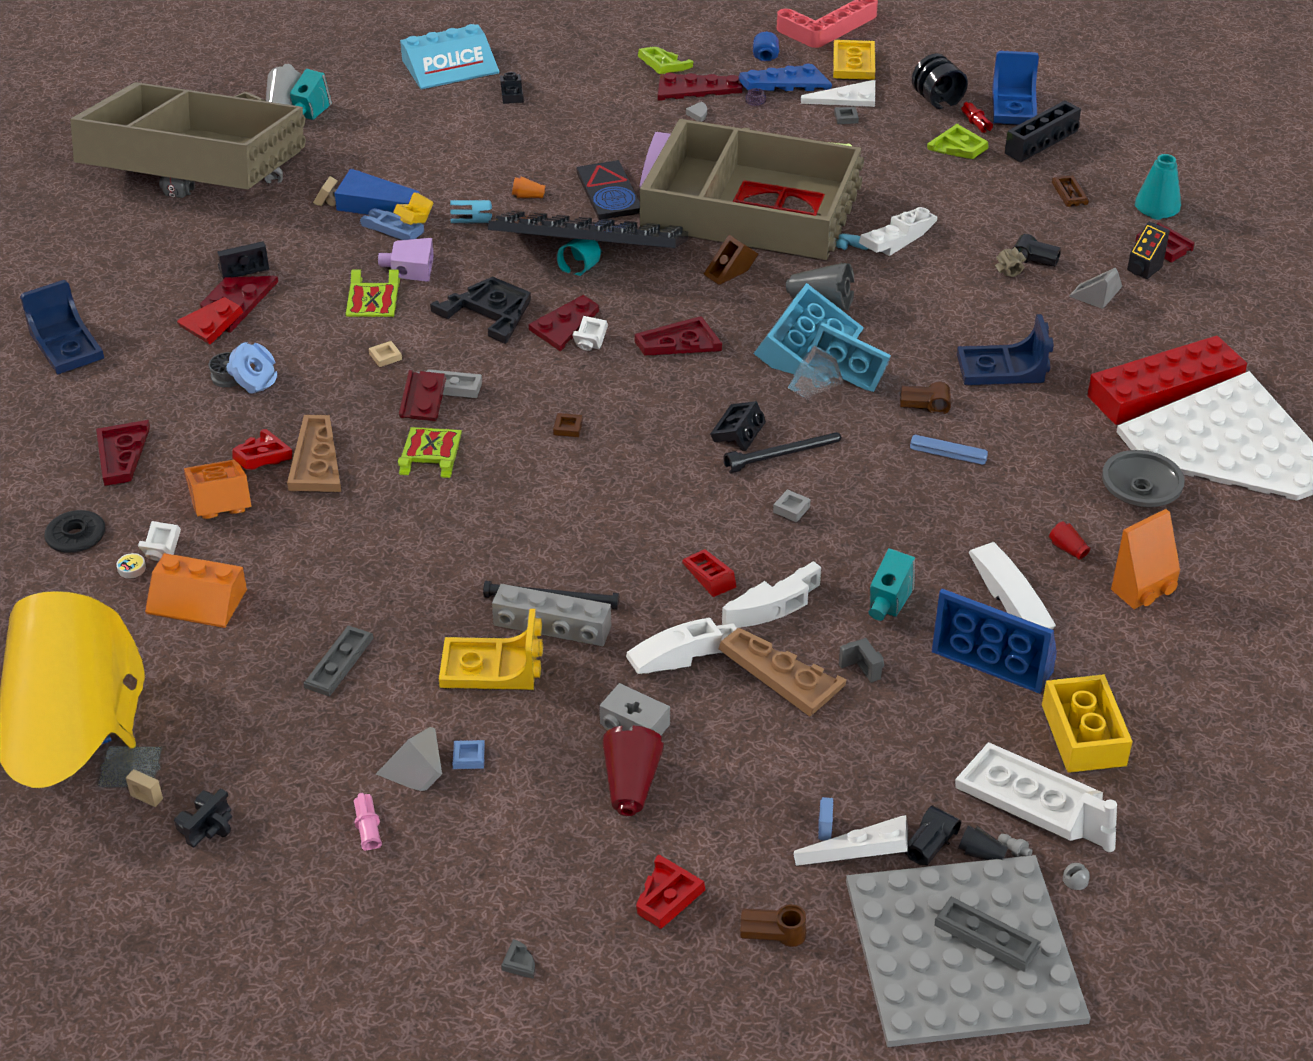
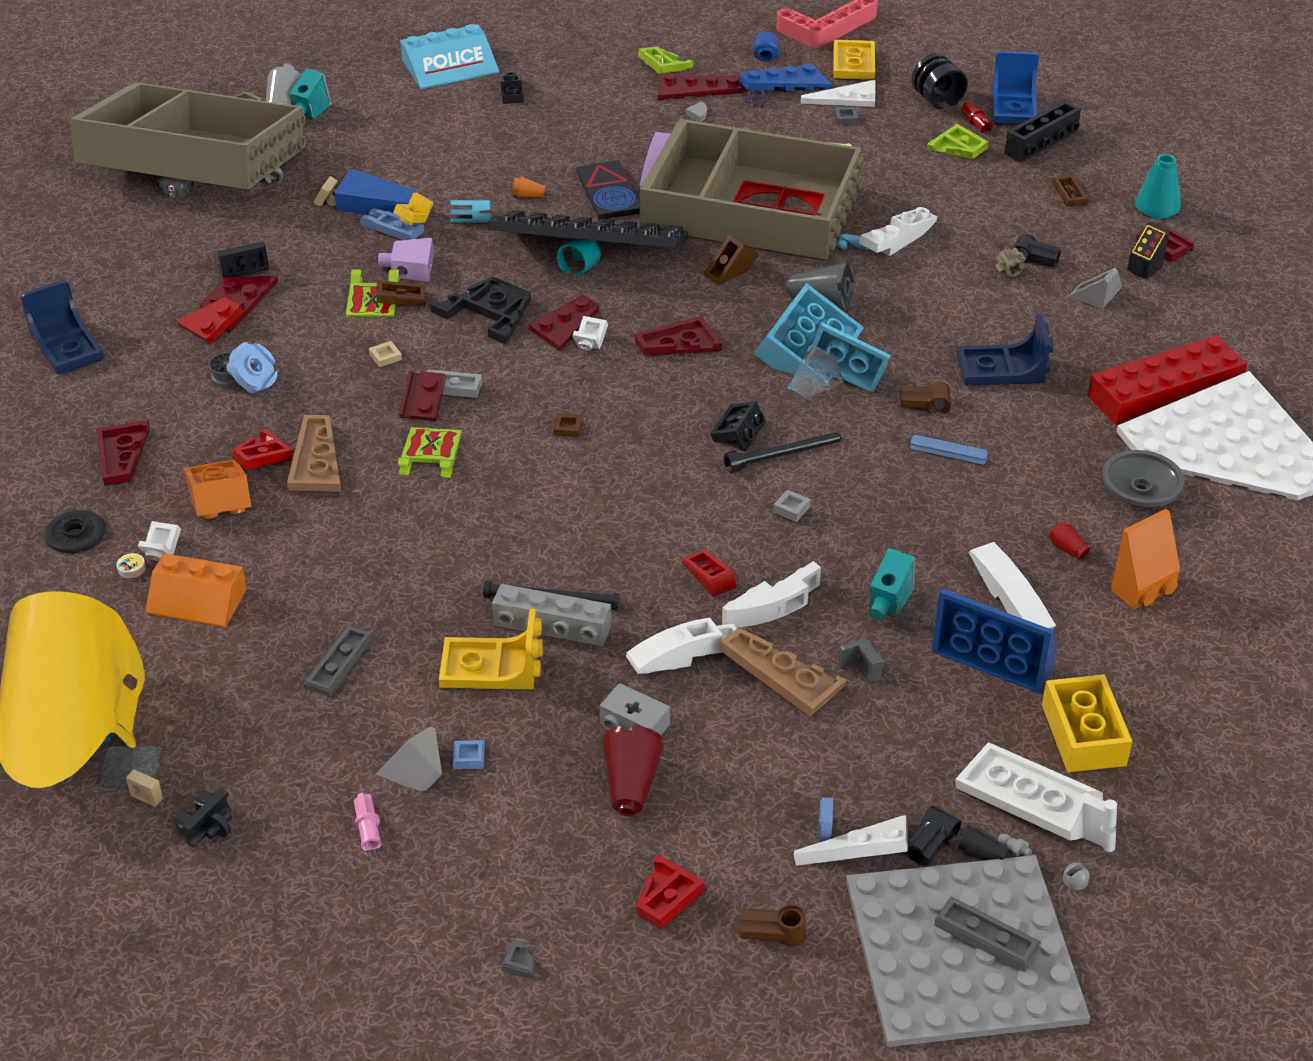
(400, 293): none -> reddish brown tile

